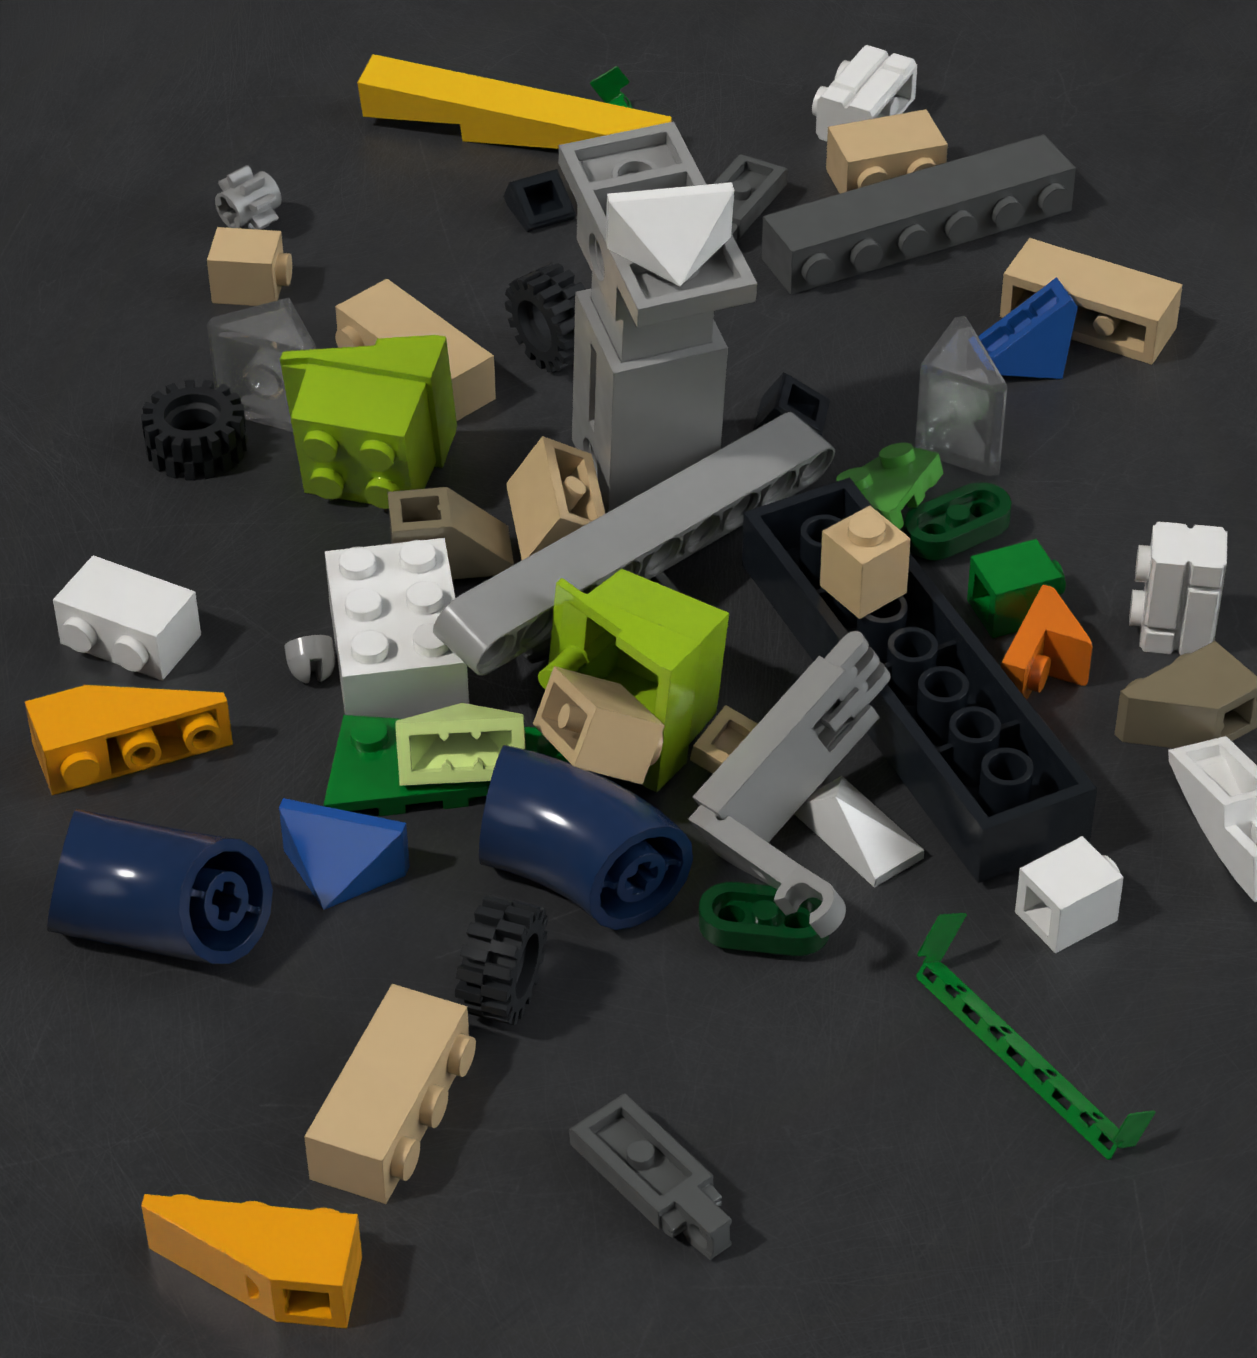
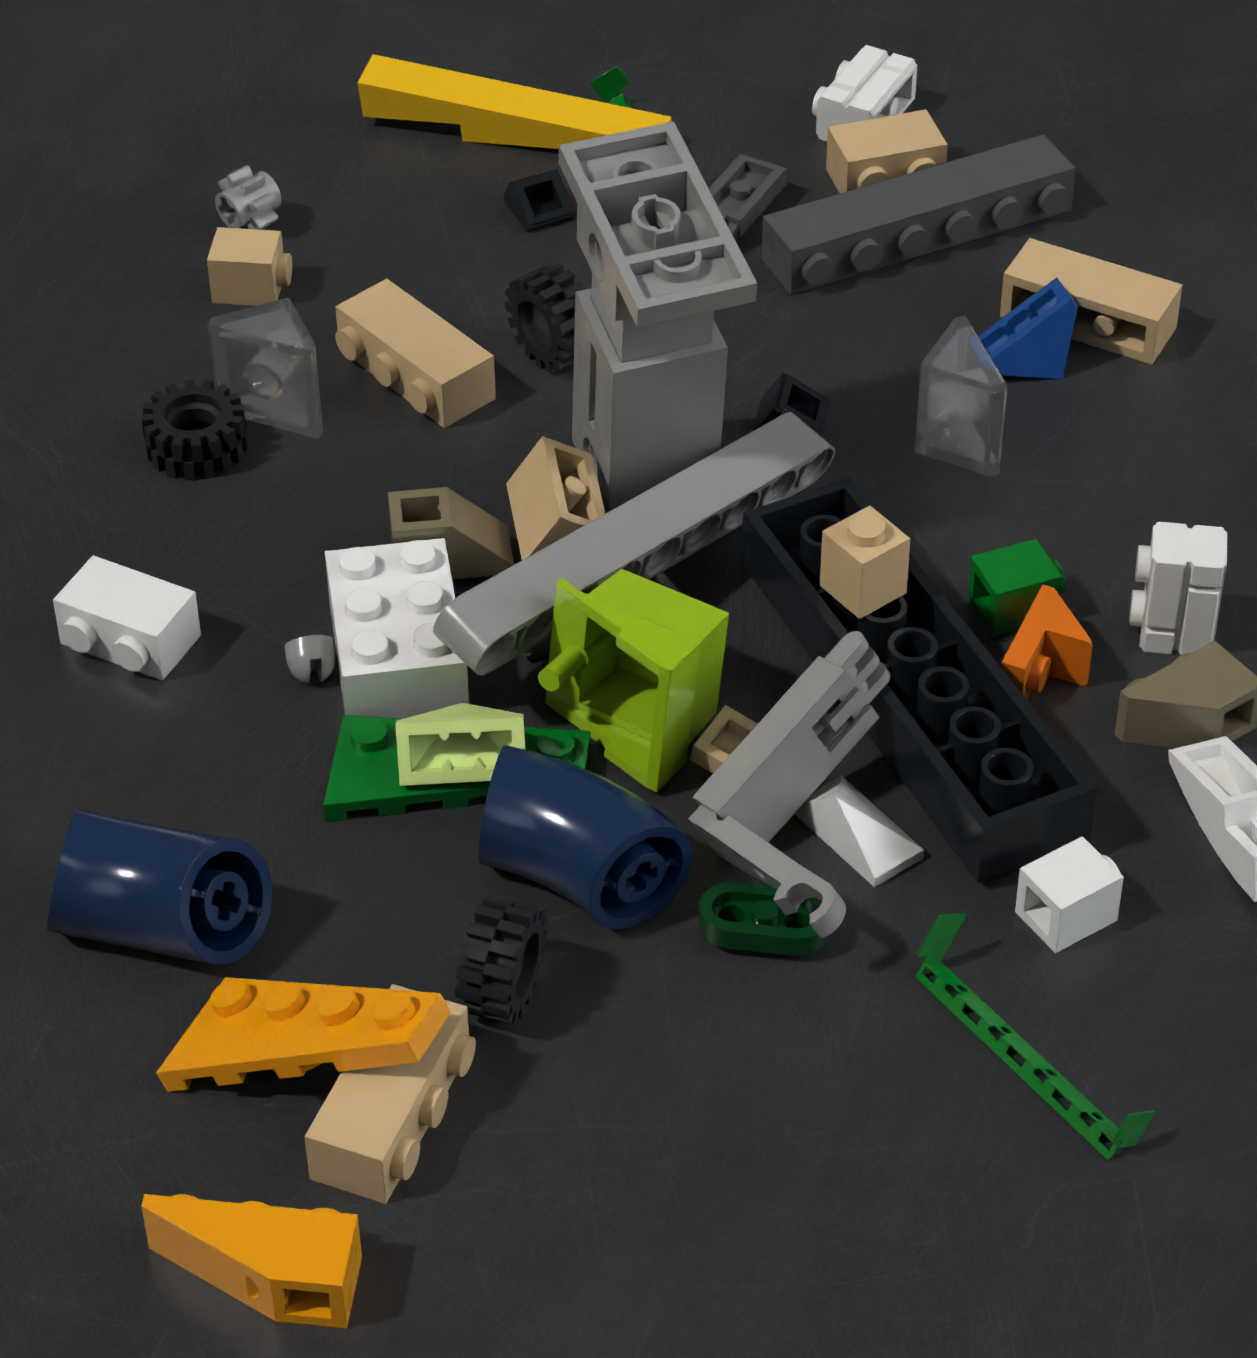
(116, 731): light orange slope -> none
(298, 1027): none -> light orange wing
(342, 850): blue slope -> none
(370, 416): lime piece -> none
(599, 726): tan brick -> none
(654, 1174): dark grey hinge -> none
(670, 227): white slope -> none
(896, 479): bright green wing -> none
(958, 520): dark green plate -> none

